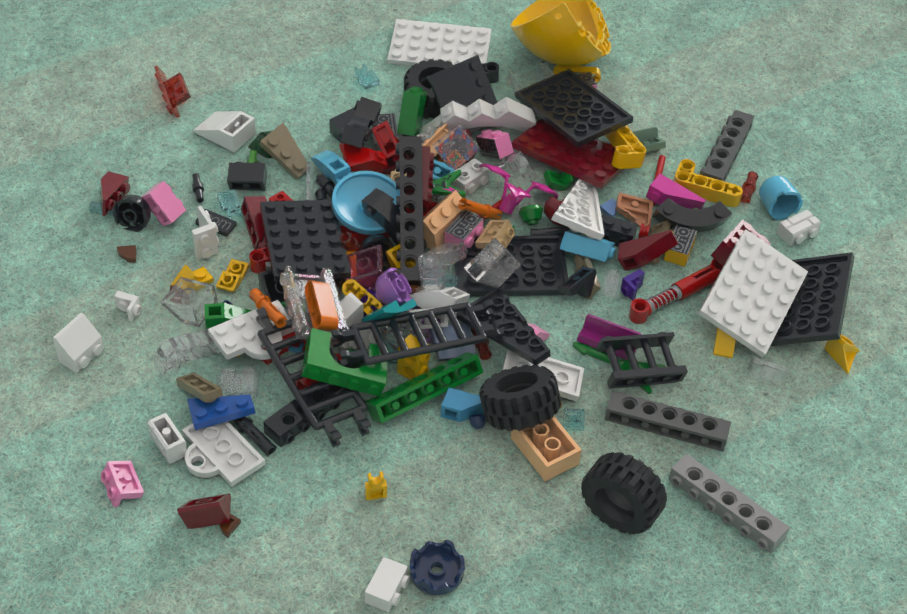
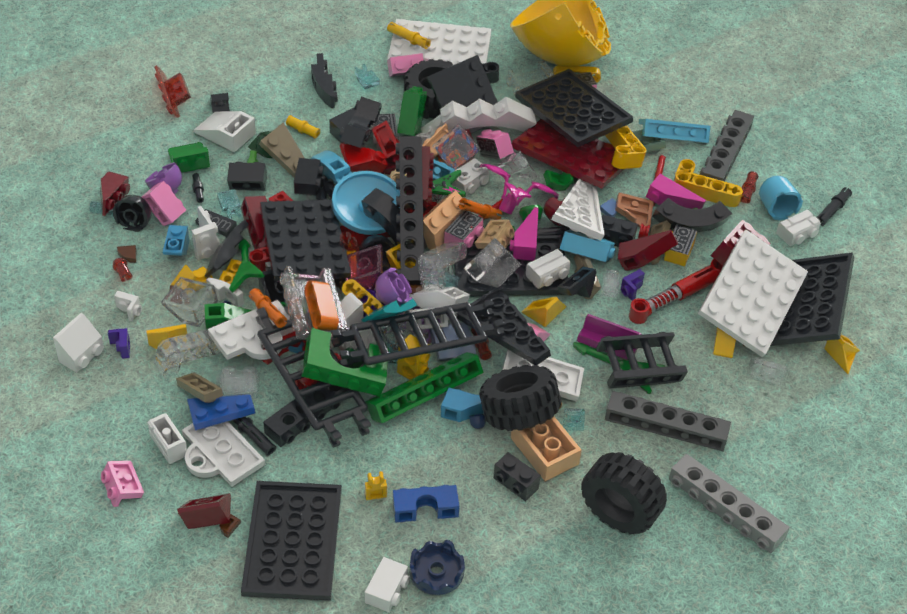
(120, 266): none -> clear red pin
(122, 340): none -> dark purple bracket
(156, 336): none -> yellow slope
(170, 174): none -> medium lavender cylinder
(176, 240): none -> dark azure slope
(190, 157): none -> green bracket
(219, 102): none -> black slope
(223, 291): none -> white slope
(226, 249): none -> black slope
(246, 268): none -> green piece
(292, 541): none -> black plate
(303, 126): none -> yellow pin
(308, 176): none -> black brick
(323, 81): none -> black slope
(400, 64): none -> bright pink brick
(414, 37): none -> yellow pin
(441, 498): none -> blue arch
(516, 476): none -> black brick
(526, 238): none -> dark pink slope
(544, 310): none -> yellow slope
(548, 269): none -> white brick
(675, 130): none -> medium azure fence
(837, 202): none -> black pin

